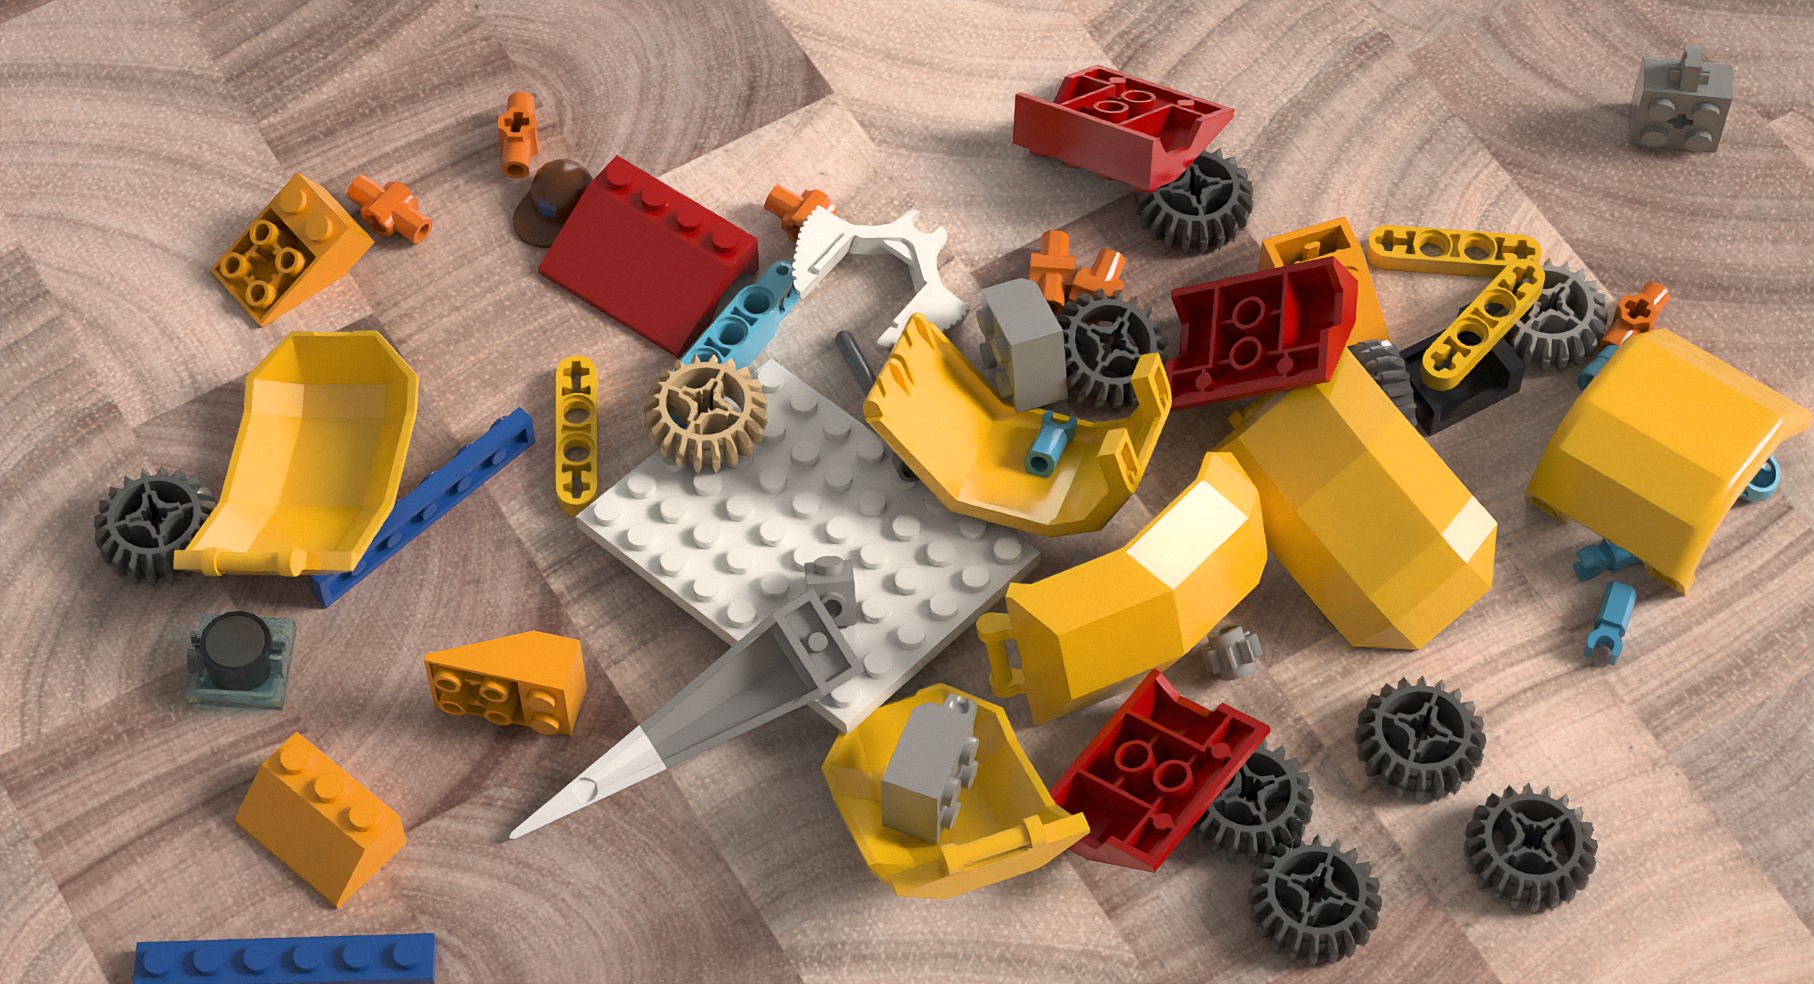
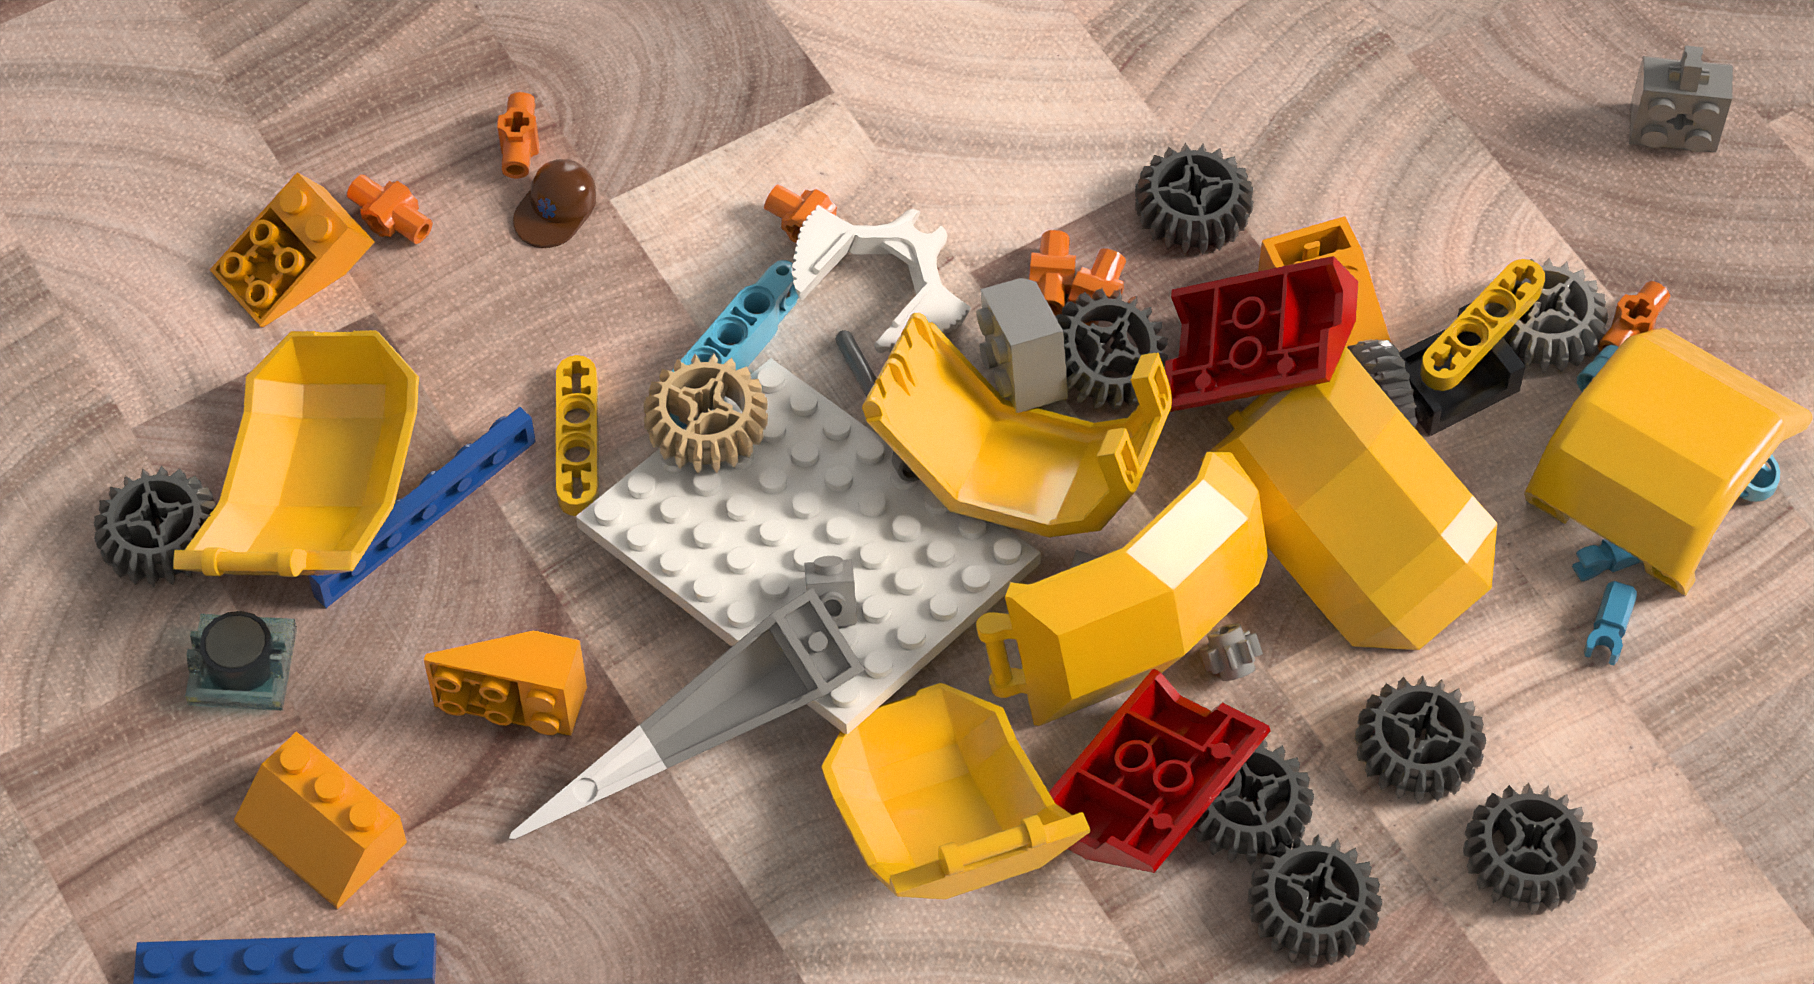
(648, 256): red piece -> none
(931, 769): light grey hinge -> none
(1049, 445): dark azure bar -> none
(1119, 127): red piece -> none
(1453, 244): yellow beam -> none

